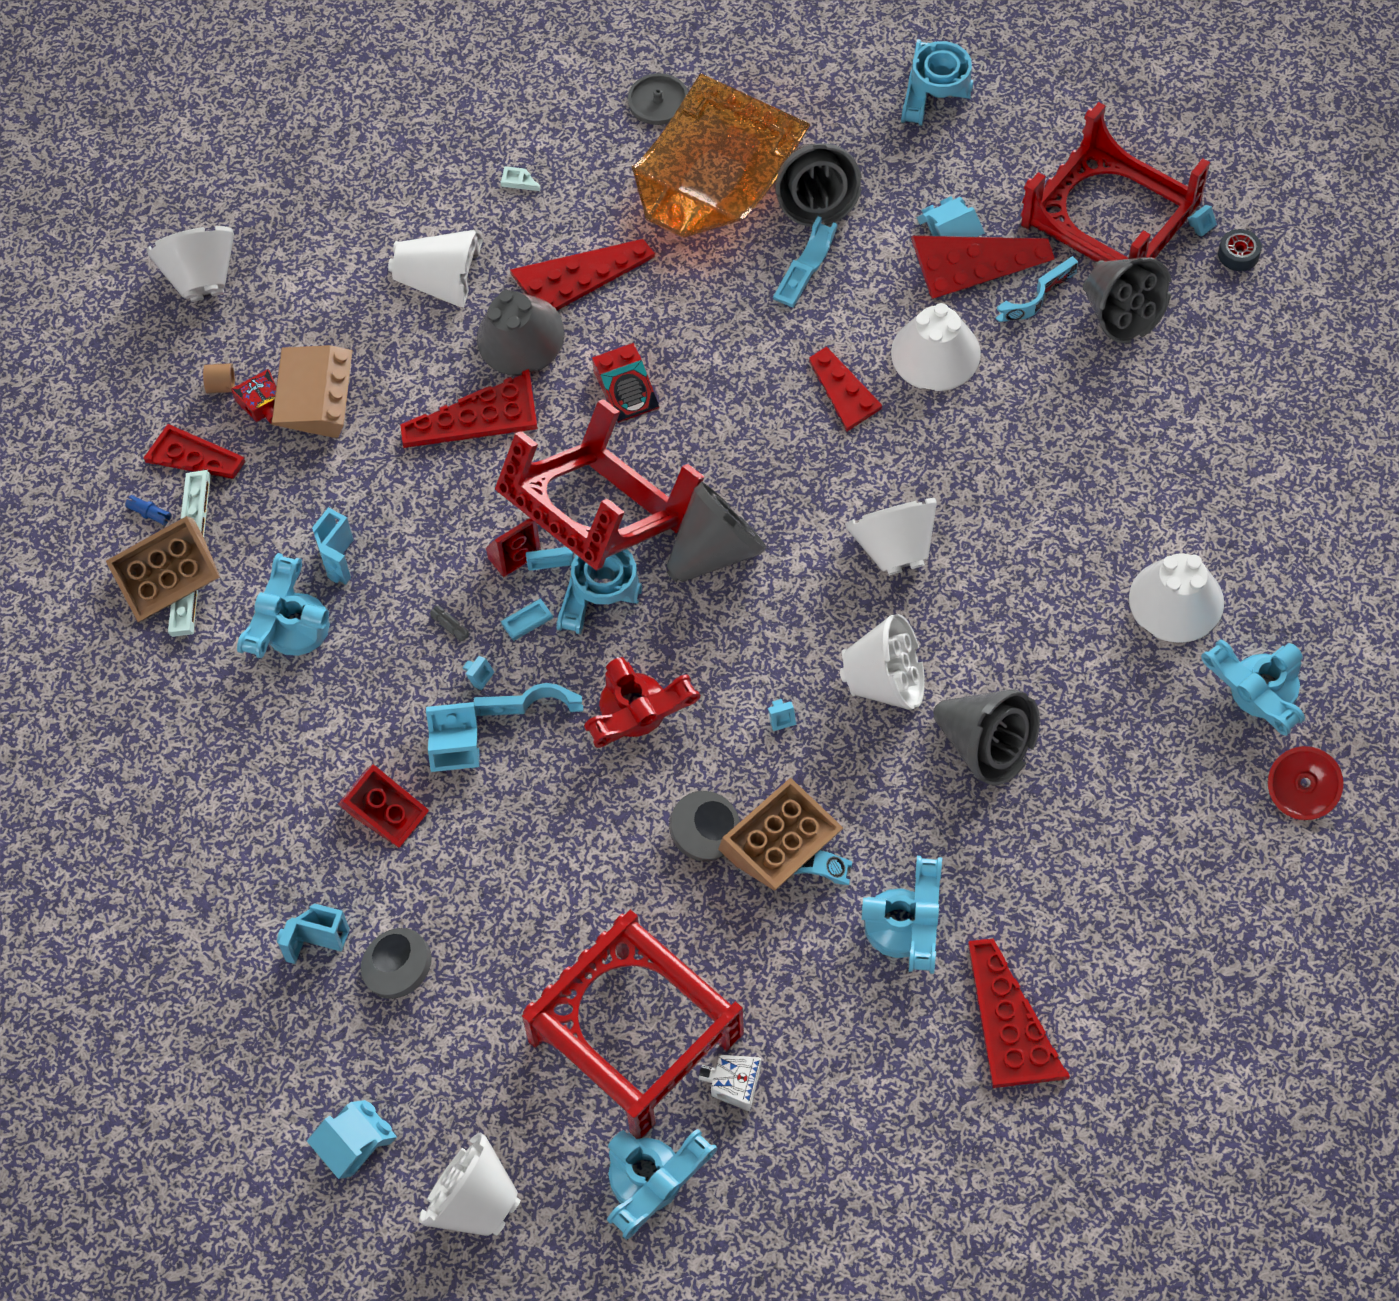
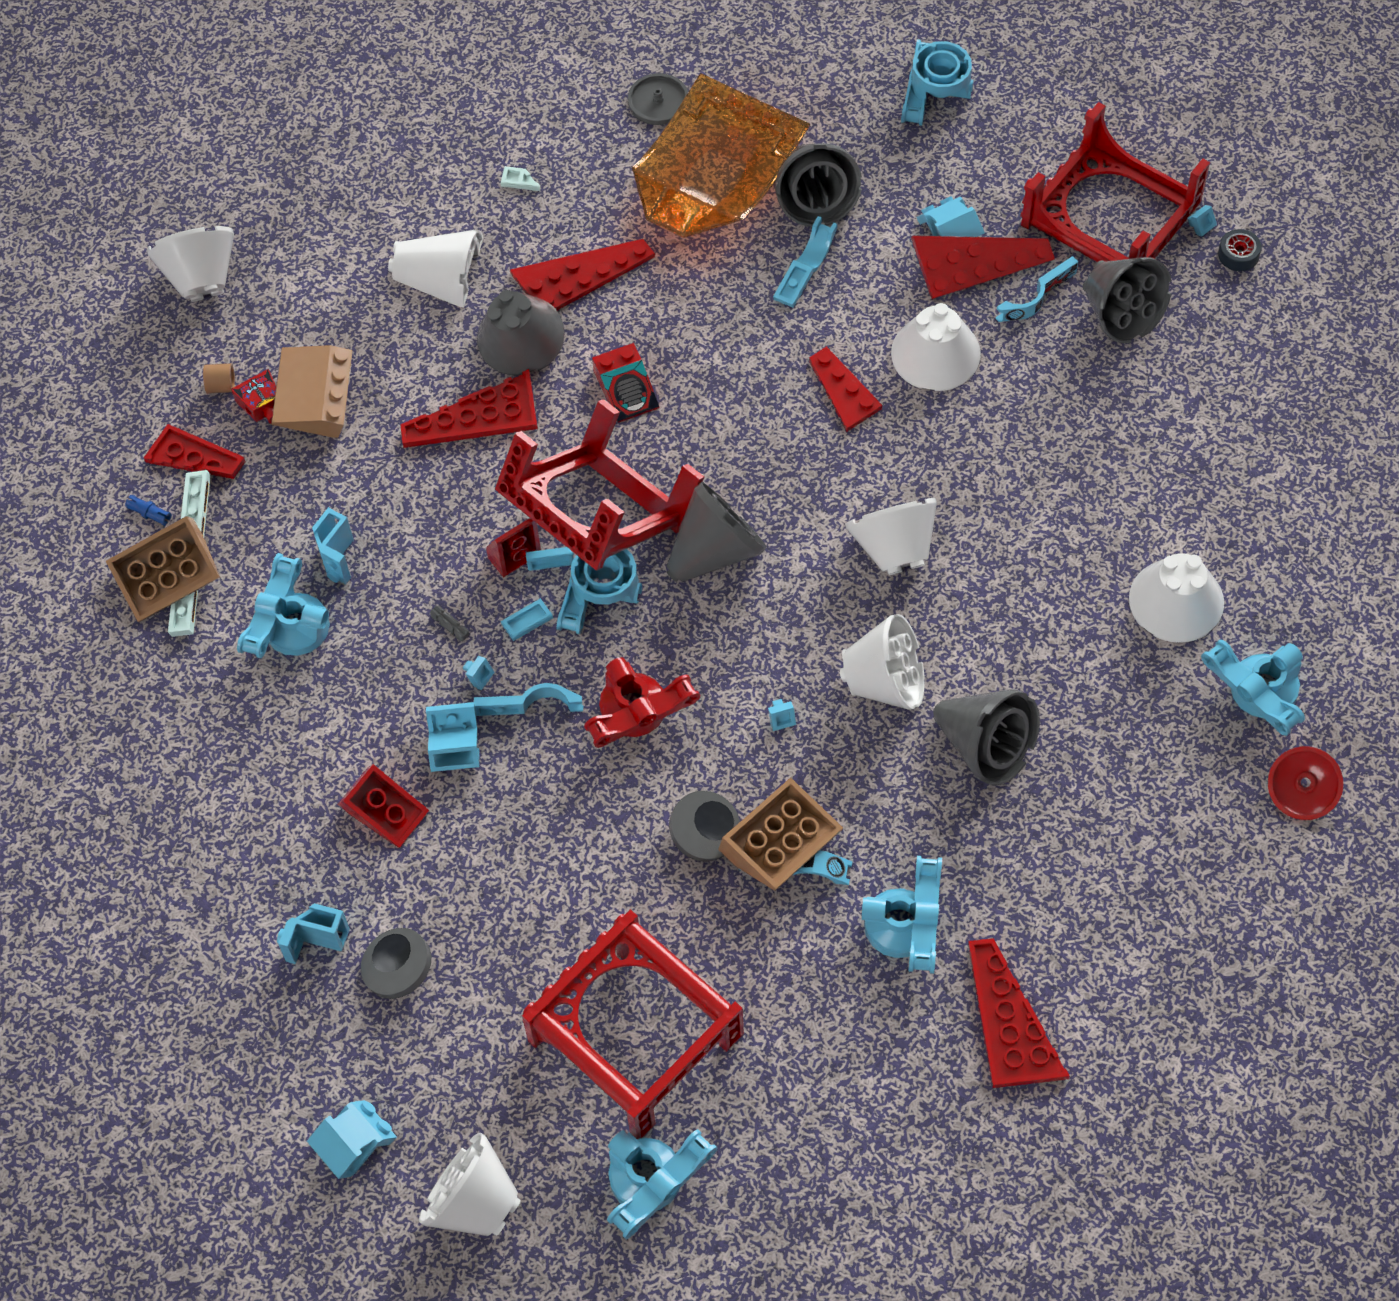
(733, 1079): torso -> none

